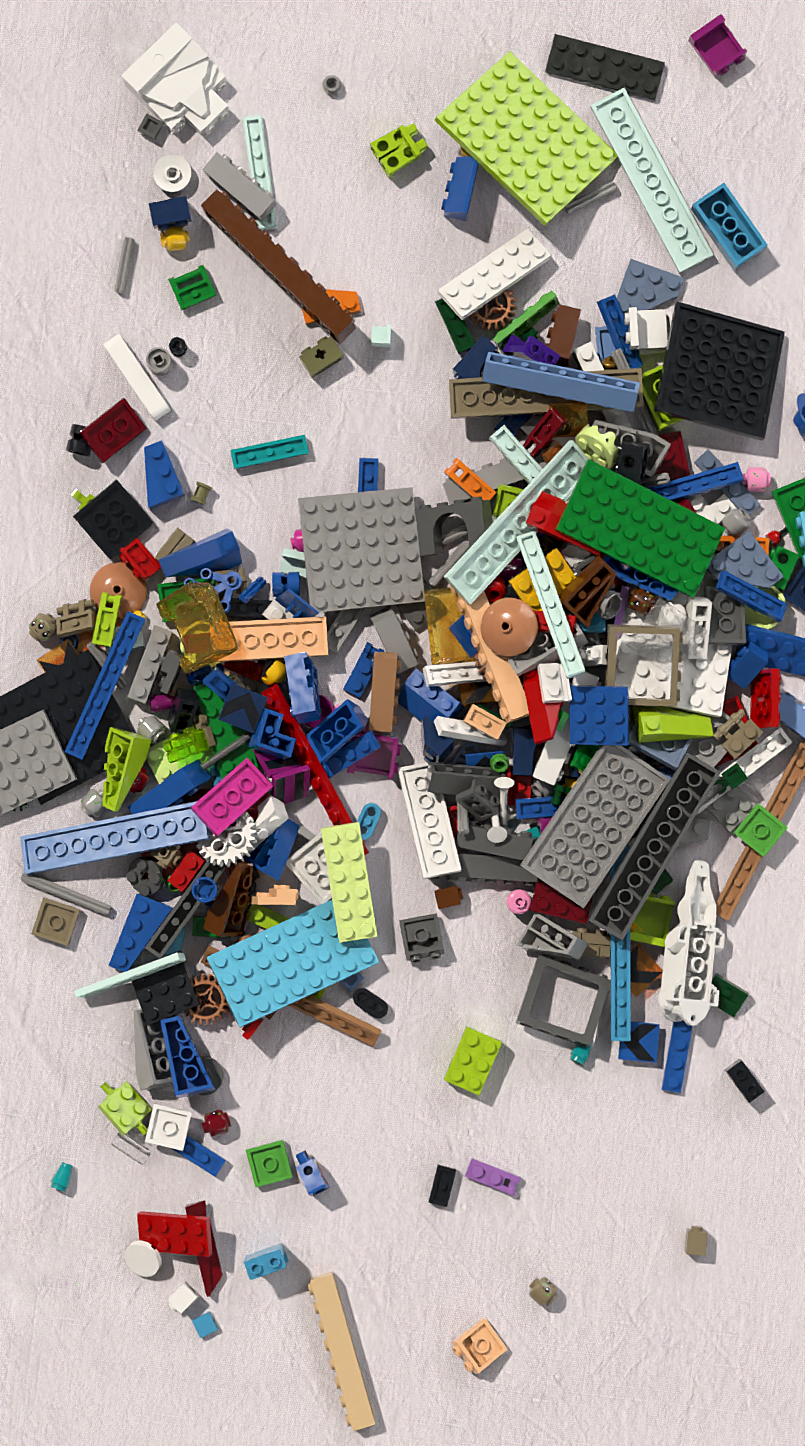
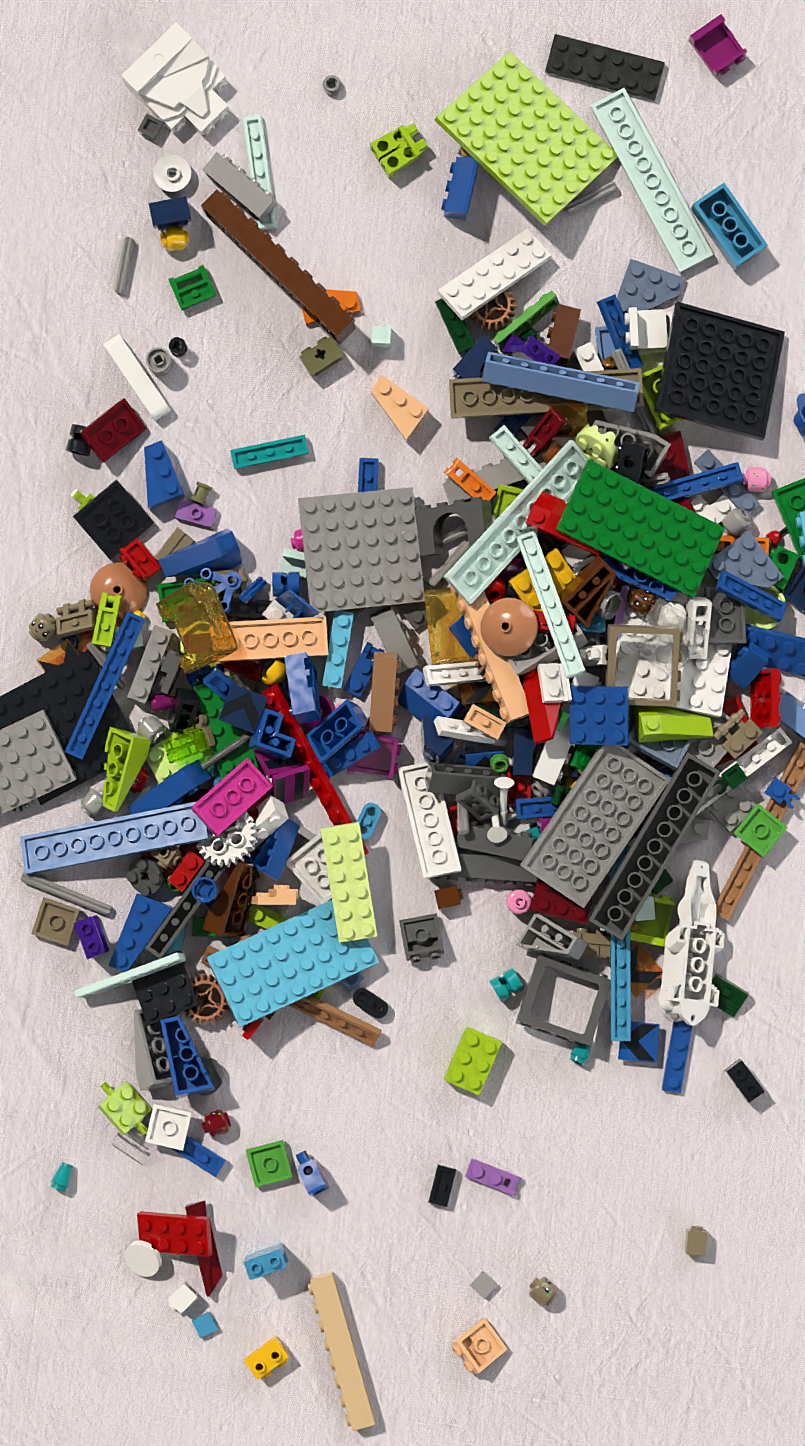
(91, 937): none -> dark purple panel
(195, 513): none -> medium lavender plate
(266, 1358): none -> yellow brick
(338, 649): none -> medium azure plate
(399, 406): none -> light nougat wedge
(483, 1284): none -> light grey tile
(507, 984): none -> teal wheel
(647, 911): none -> light aqua panel
(779, 791): none -> blue plate

